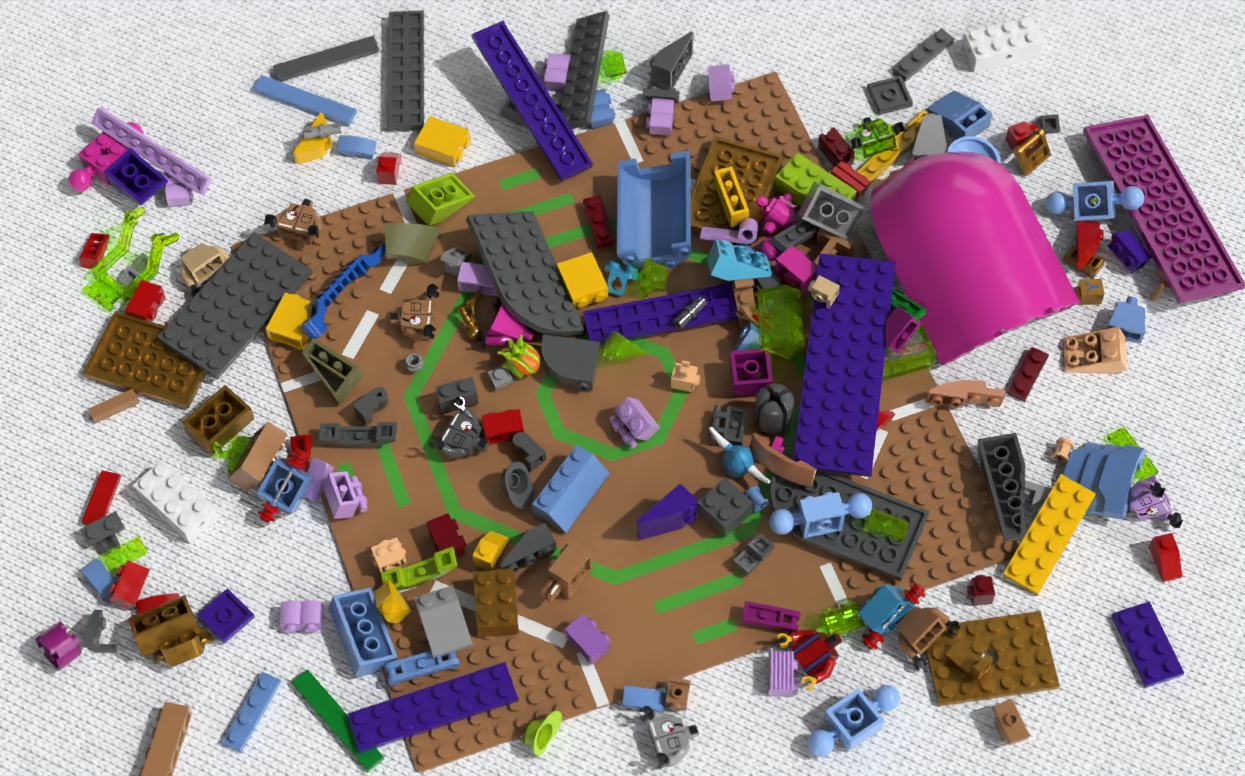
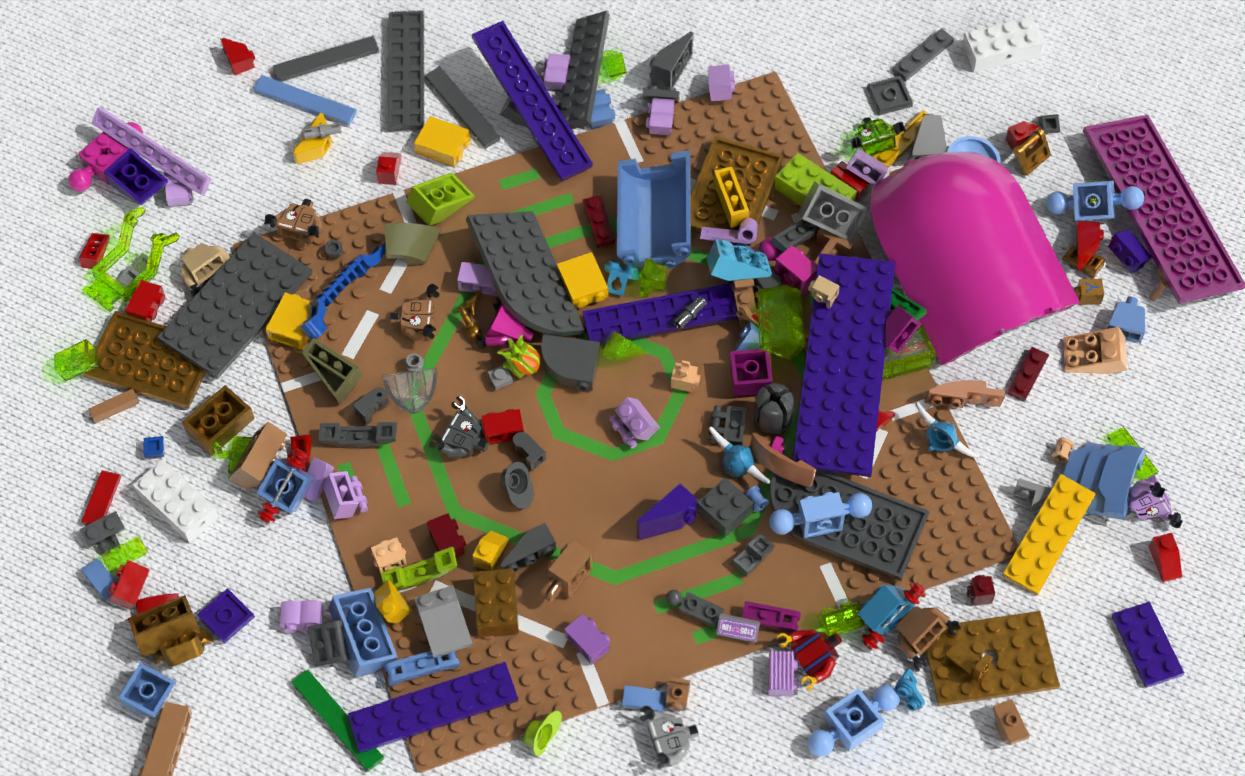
(58, 645): magenta brick -> none
(76, 360): none -> clear neon green brick
(93, 633): dark grey plate -> none
(146, 691): none -> medium blue slope
(153, 447): none -> blue plate
(238, 55): none -> red slope
(251, 712): medium blue plate -> none
(322, 644): none -> dark grey plate
(333, 249): none -> dark grey tile
(356, 145): medium blue slope -> none
(411, 389): none -> clear brick
(448, 392): dark grey brick -> none
(454, 258): light grey slope -> none
(462, 107): none -> dark grey tile
(570, 489): medium blue slope -> none
(695, 607): none -> dark grey plate
(738, 627): none -> tile
(777, 213): dark pink piece -> none
(835, 148): dark red brick -> none
(867, 167): none -> lavender brick
(886, 525): clear neon green slope -> none
(909, 692): none -> dark azure bracket
(942, 435): none -> dark azure helmet
(961, 115): medium blue slope -> none
(1005, 482): dark grey wedge -> none

